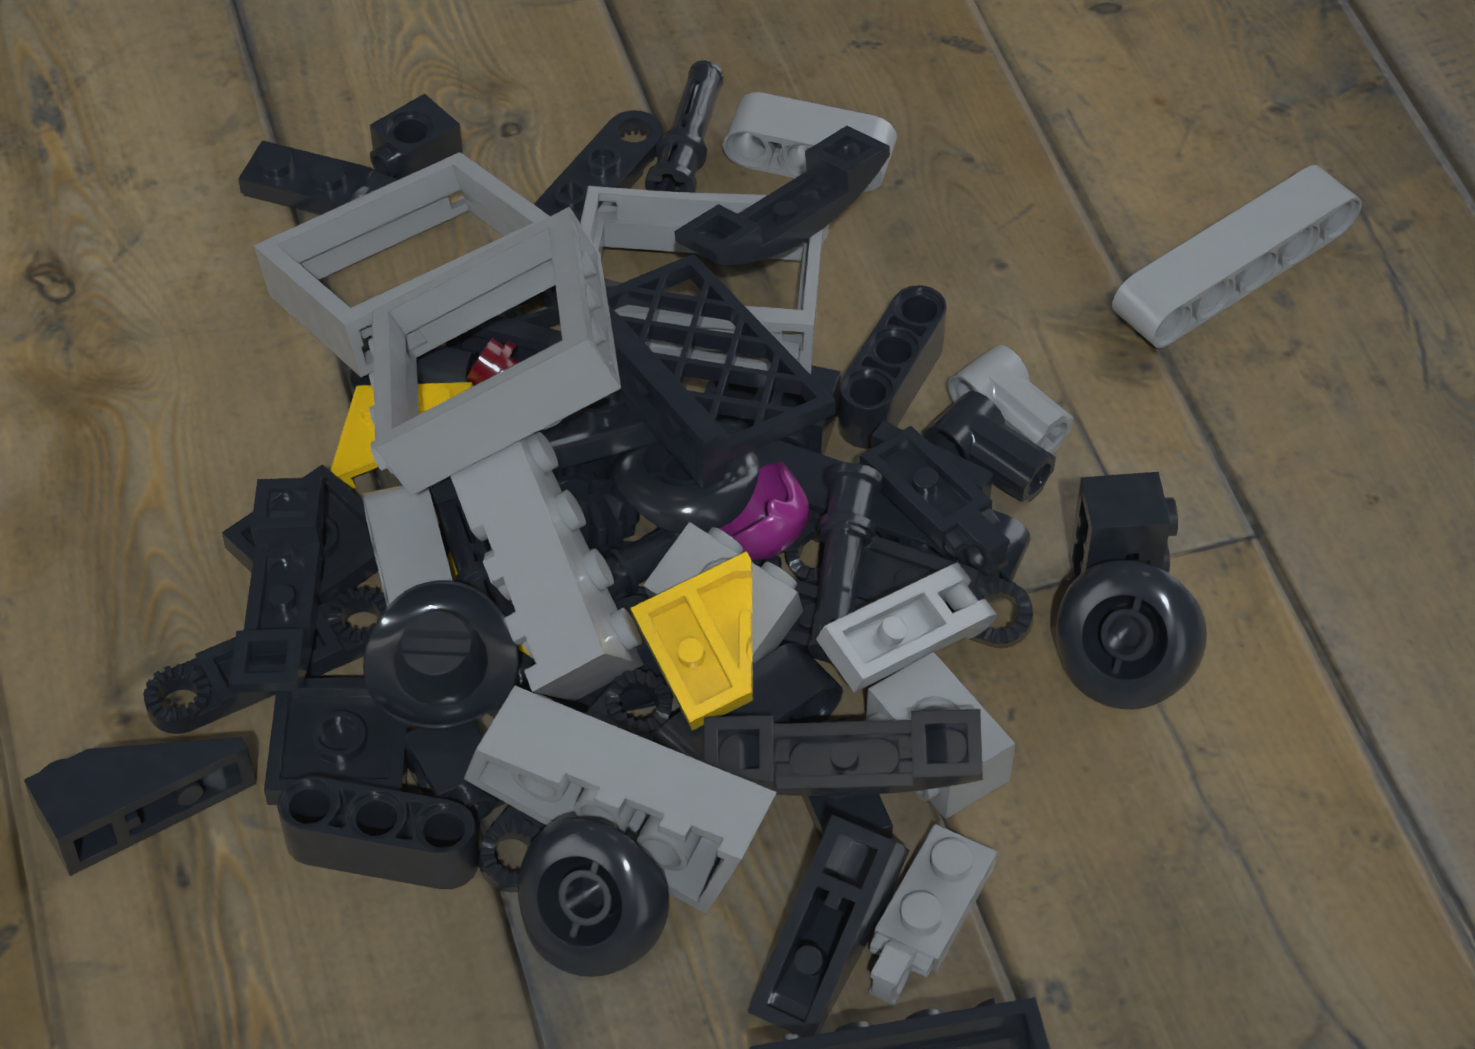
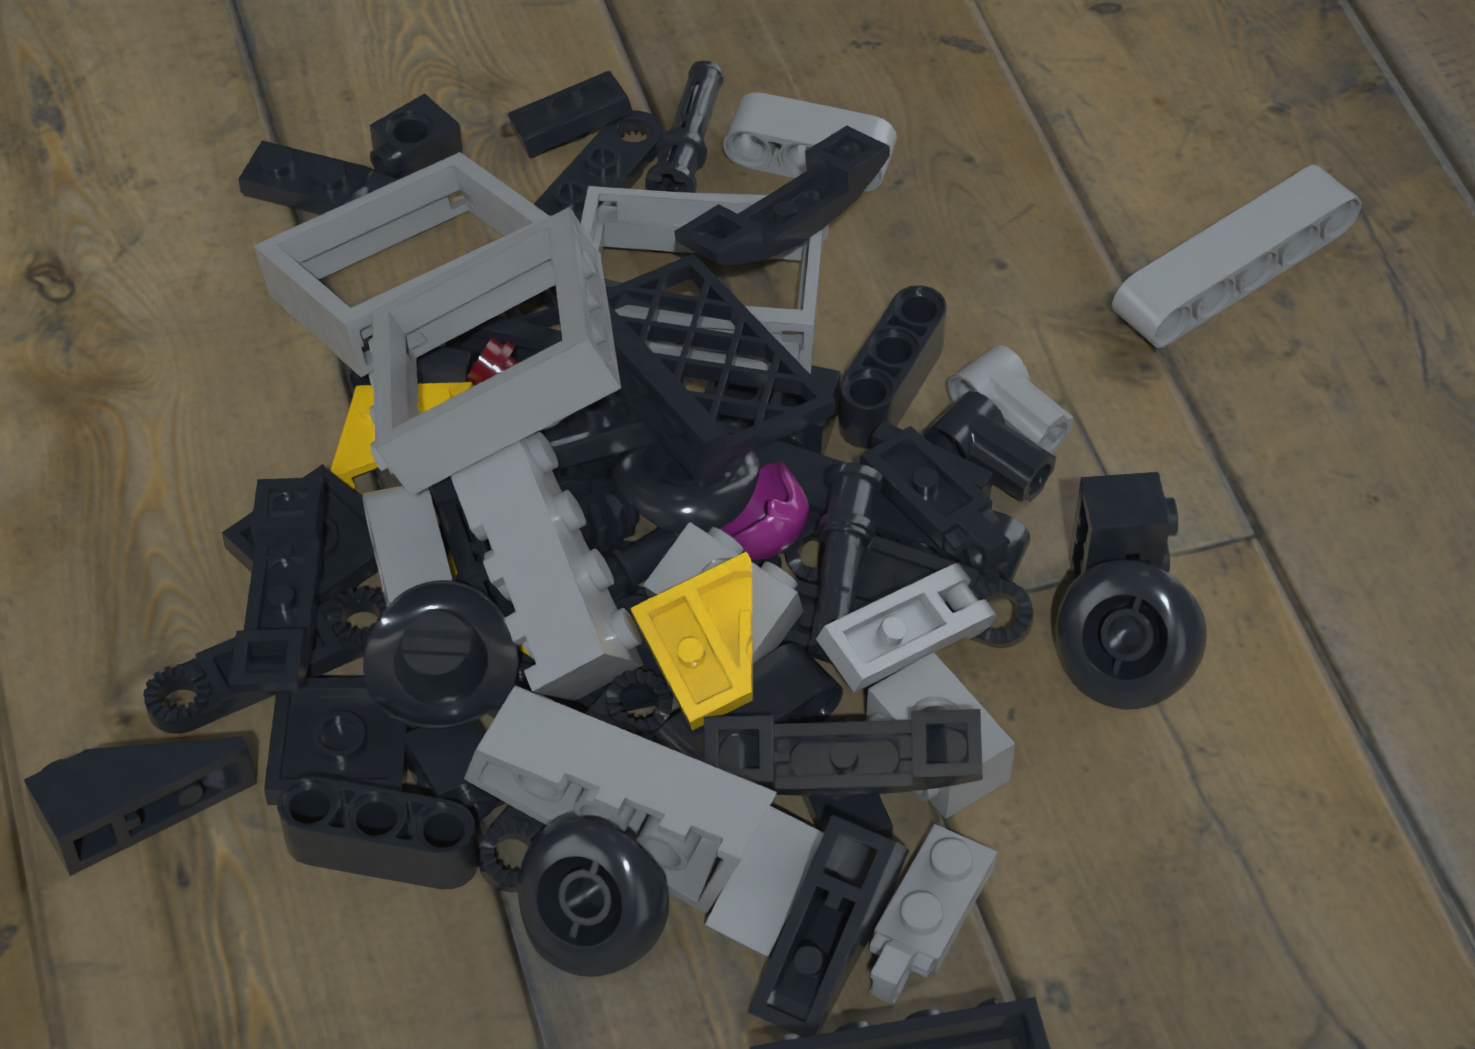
(570, 113): none -> black plate
(765, 883): none -> light grey slope

